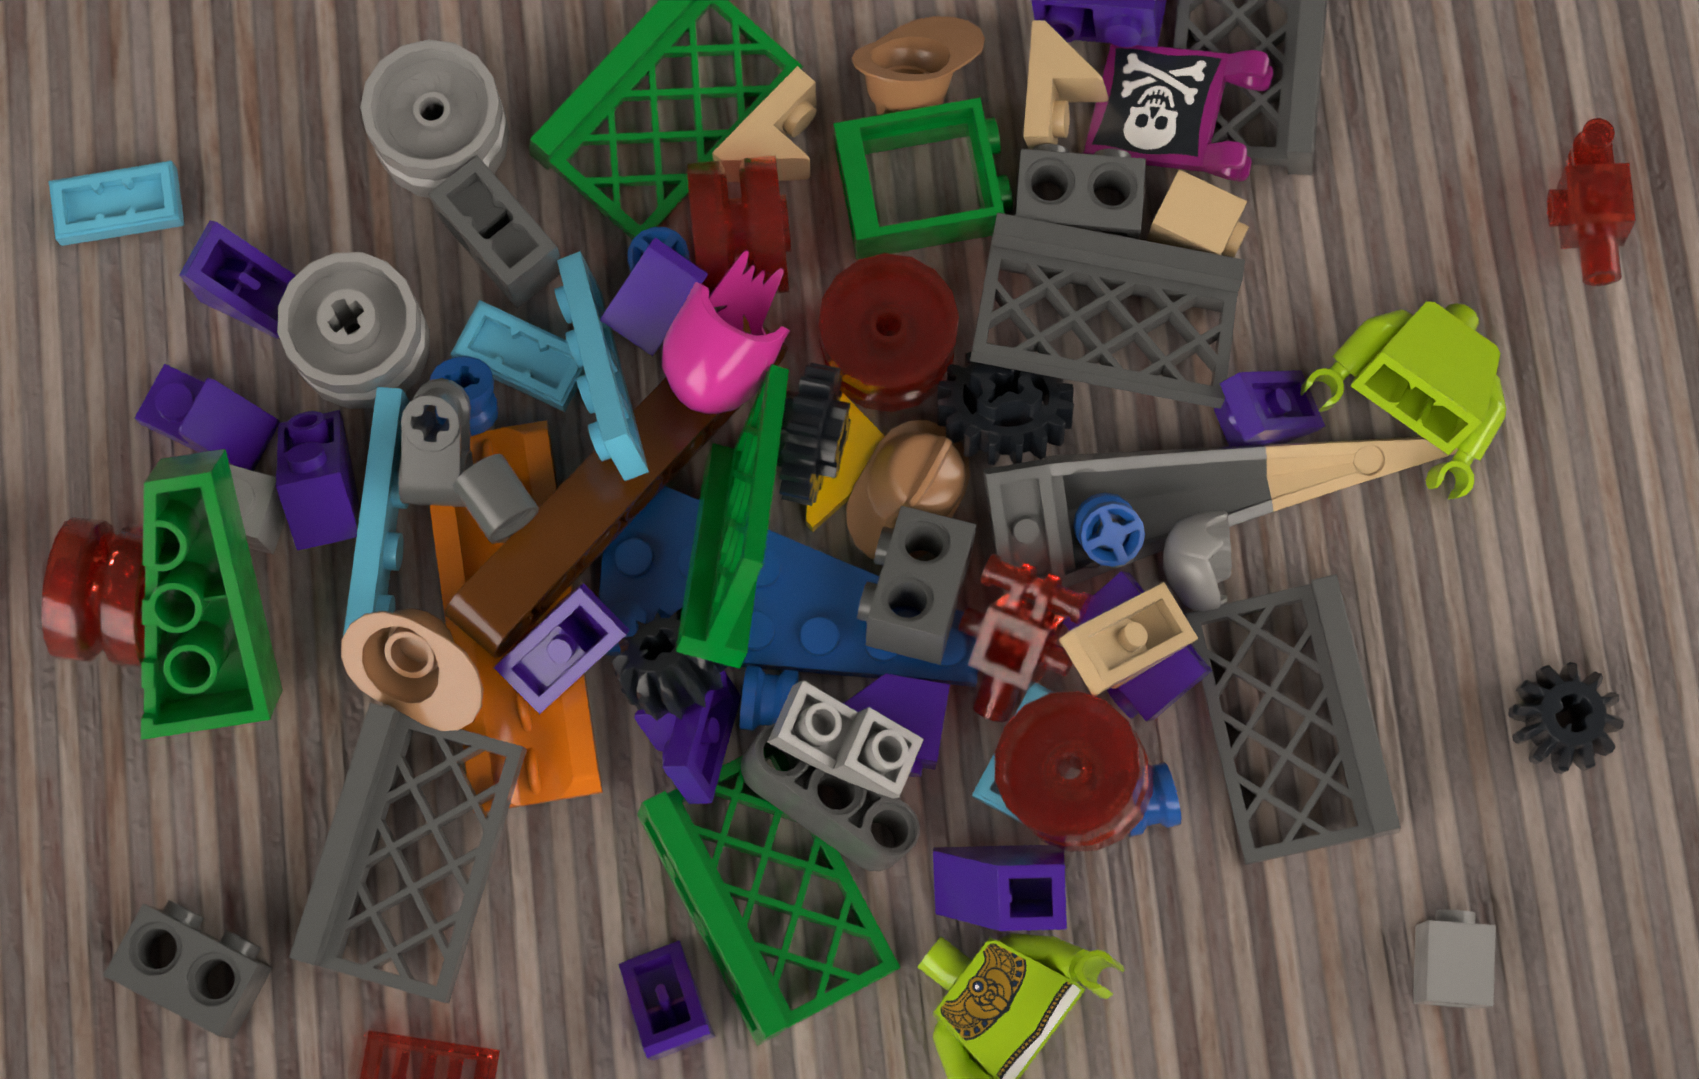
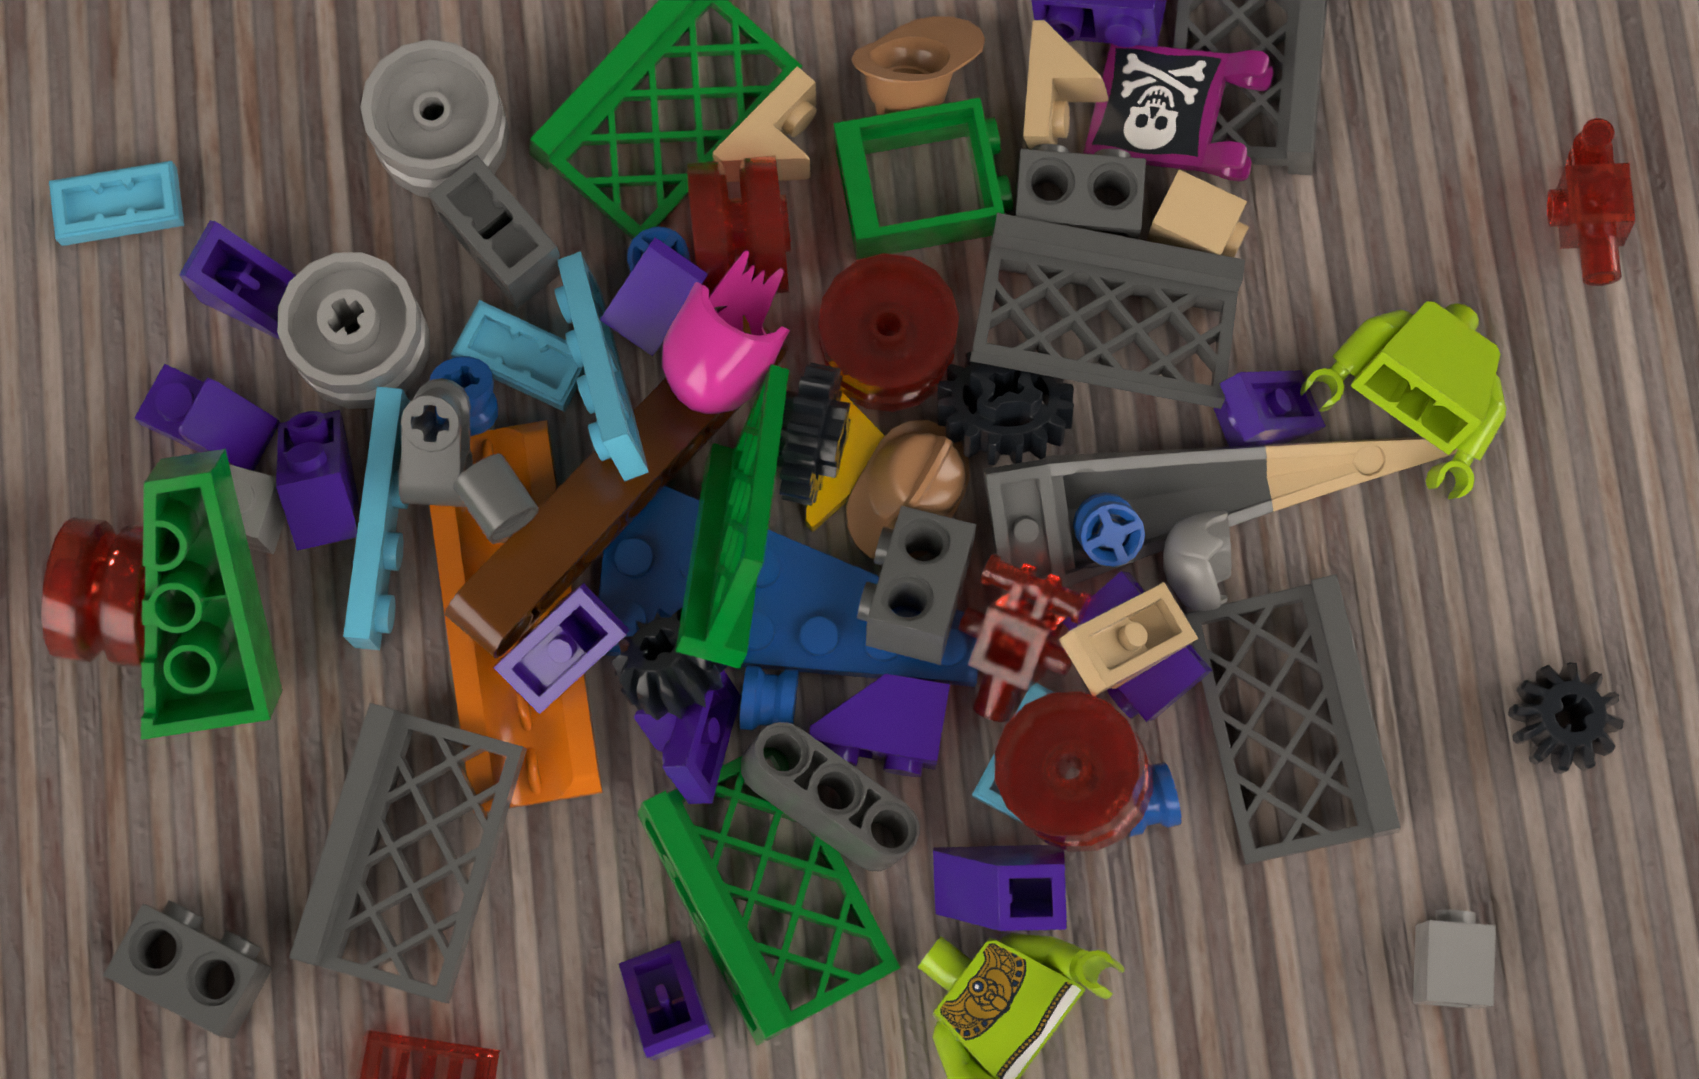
(414, 667): medium nougat piece -> none
(844, 742): light grey slope -> none

